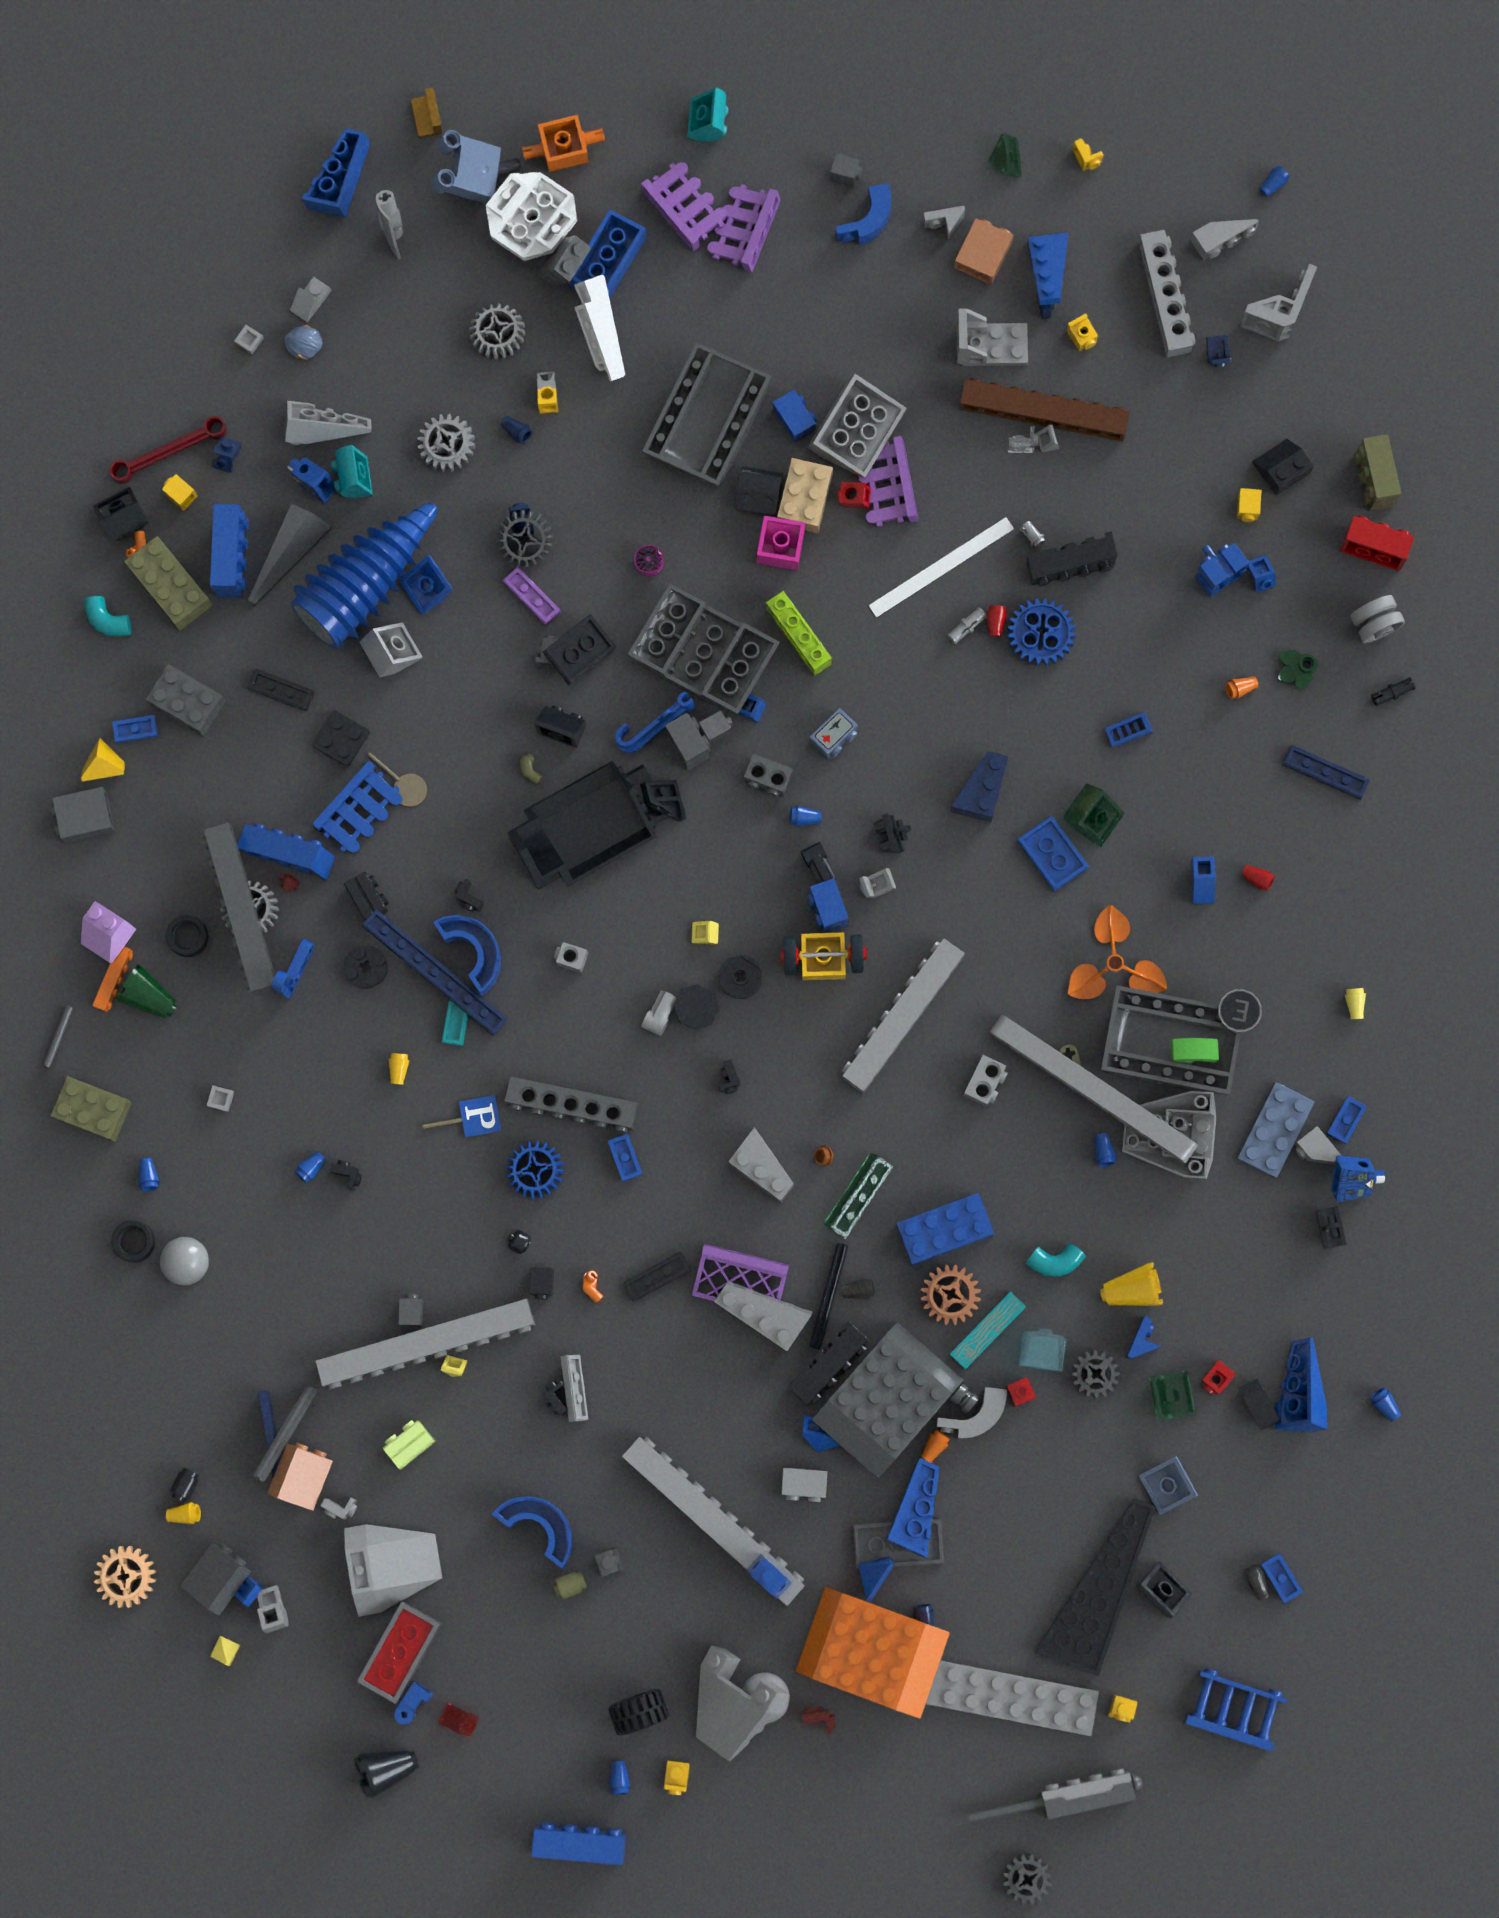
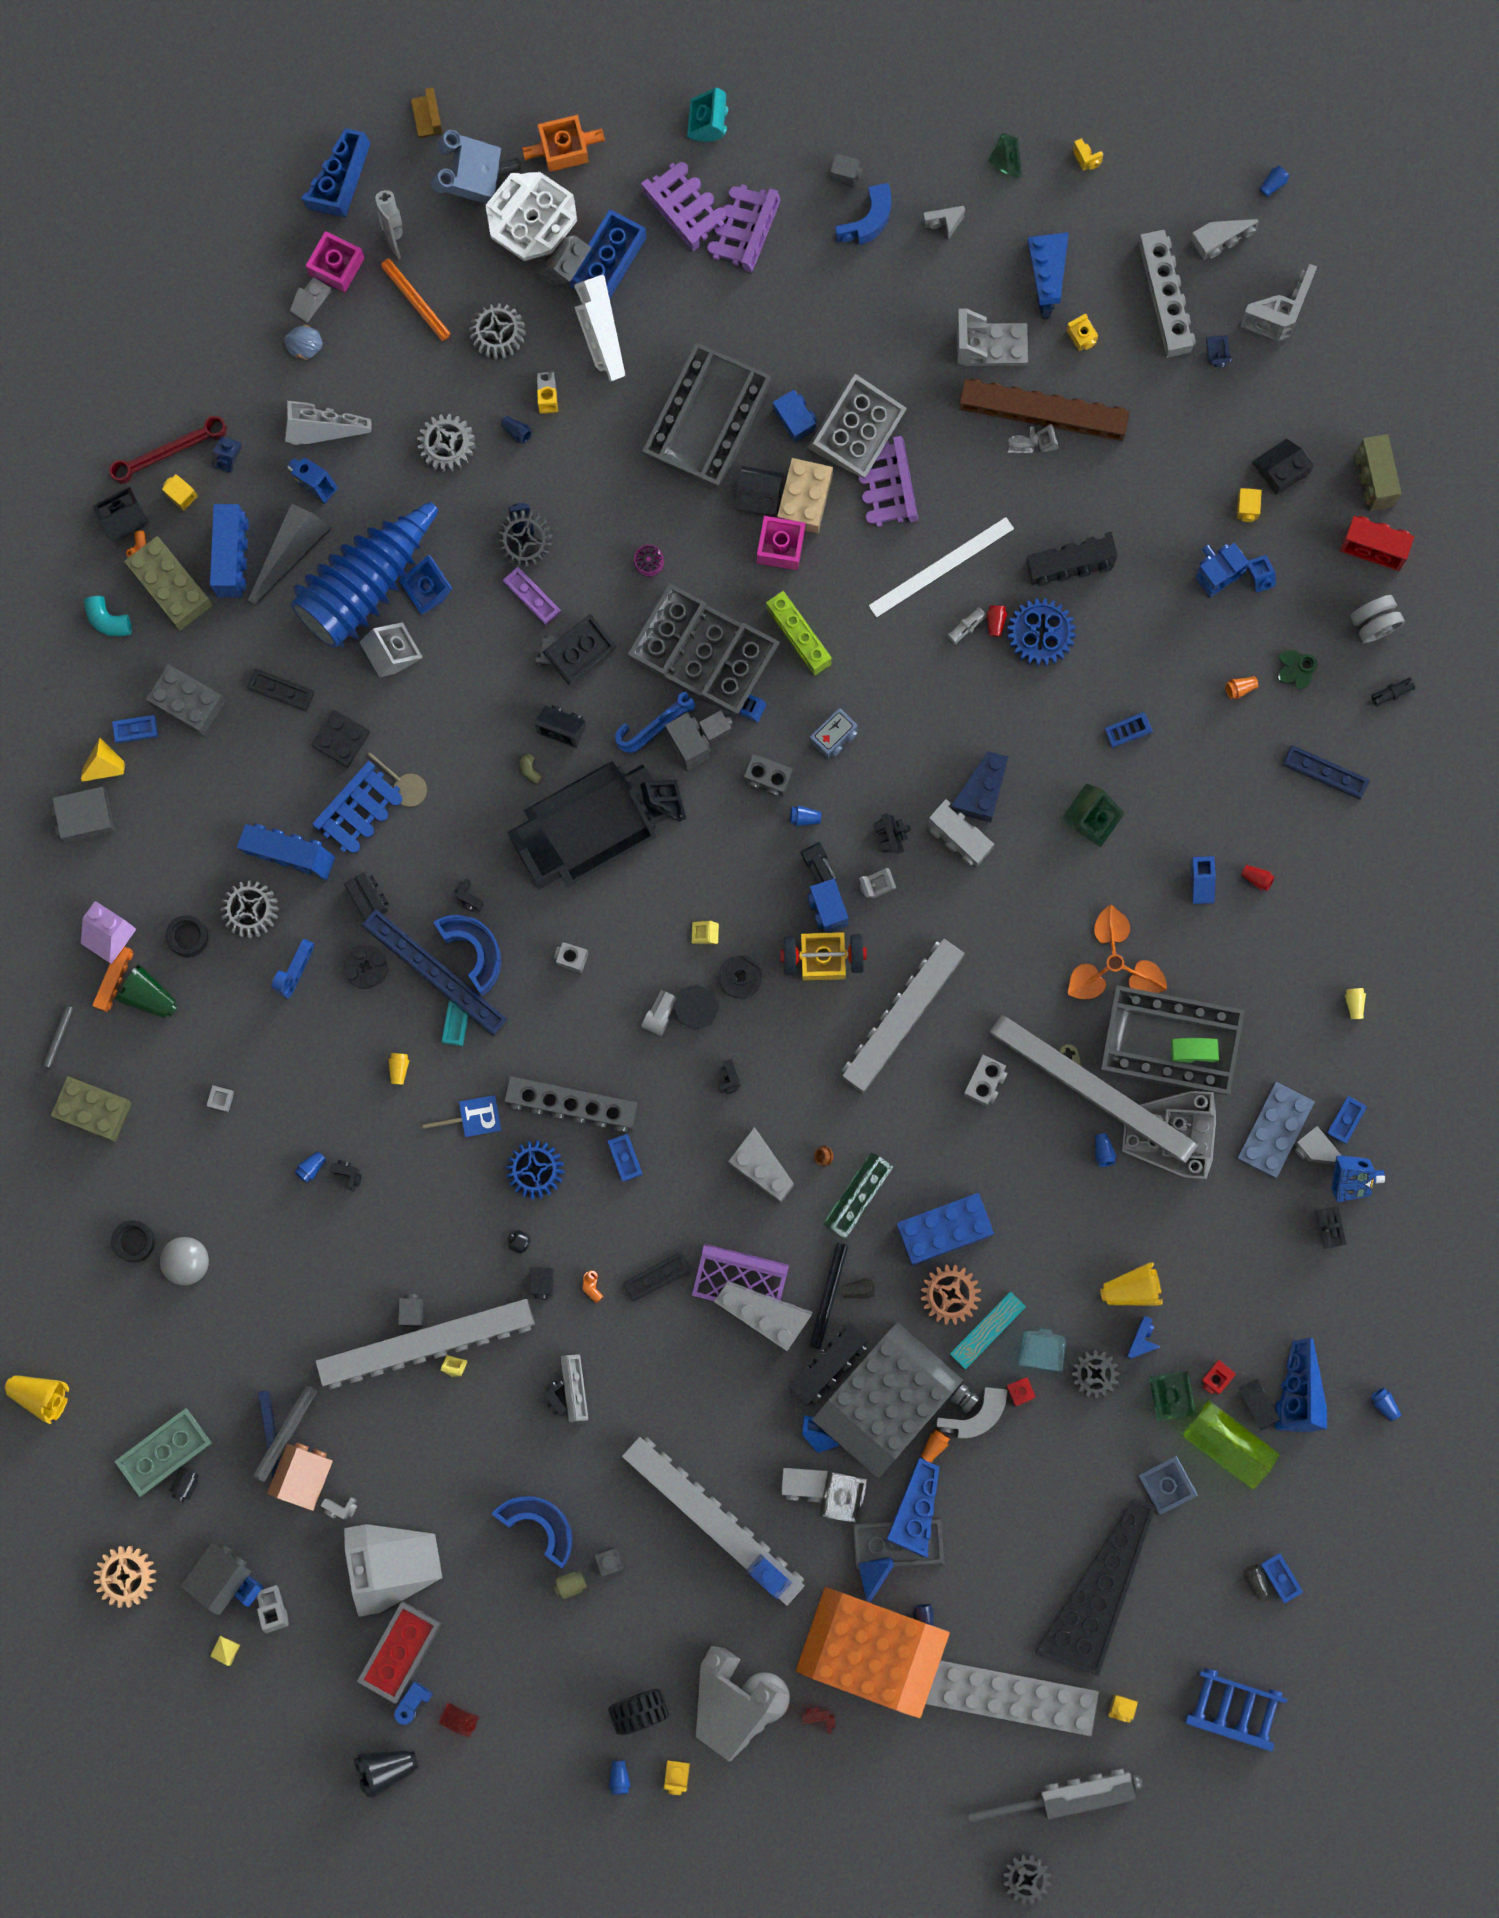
(39, 1396): none -> yellow cone
(148, 1177): blue cone -> none
(163, 1452): none -> sand green plate
(186, 1513): yellow cone -> none
(240, 907): dark grey brick -> none
(249, 339): light grey plate -> none
(289, 882): clear red plate -> none
(335, 261): none -> dark pink brick
(352, 473): teal brick -> none
(408, 1444): yellowish green brick -> none
(415, 299): none -> orange axle
(579, 1844): blue brick -> none
(843, 1497): none -> clear smoke tile
(862, 498): red brick -> none
(959, 834): none -> light grey wedge
(983, 251): nougat brick -> none
(1032, 534): light grey pin -> none
(1052, 853): blue tile -> none
(1058, 1264): teal cylinder -> none
(1164, 1590): black slope -> none
(1231, 1445): none -> clear neon green slope
(1239, 1011): black tile -> none

